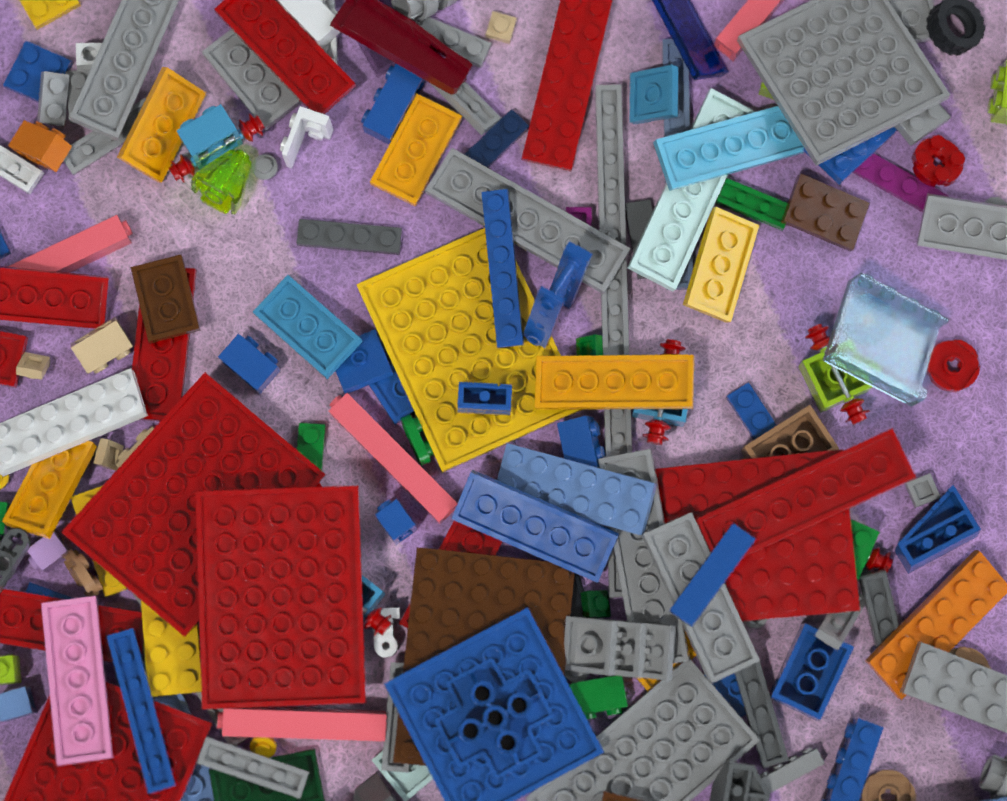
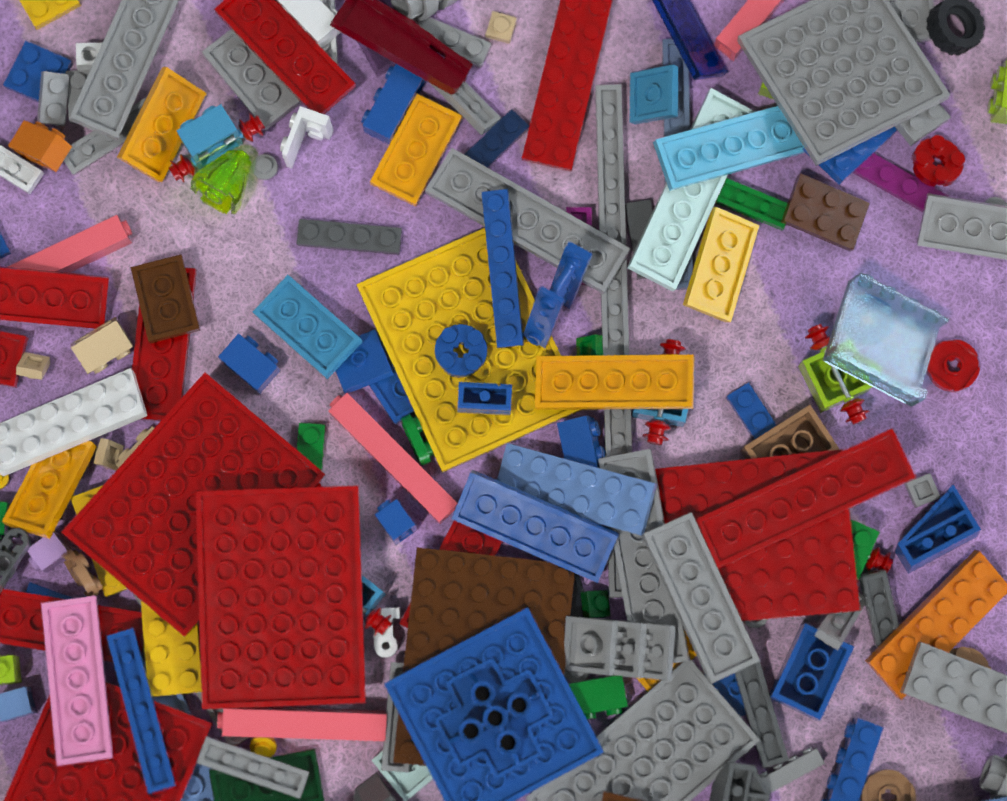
(449, 360): none -> blue plate
(712, 575): blue tile -> none

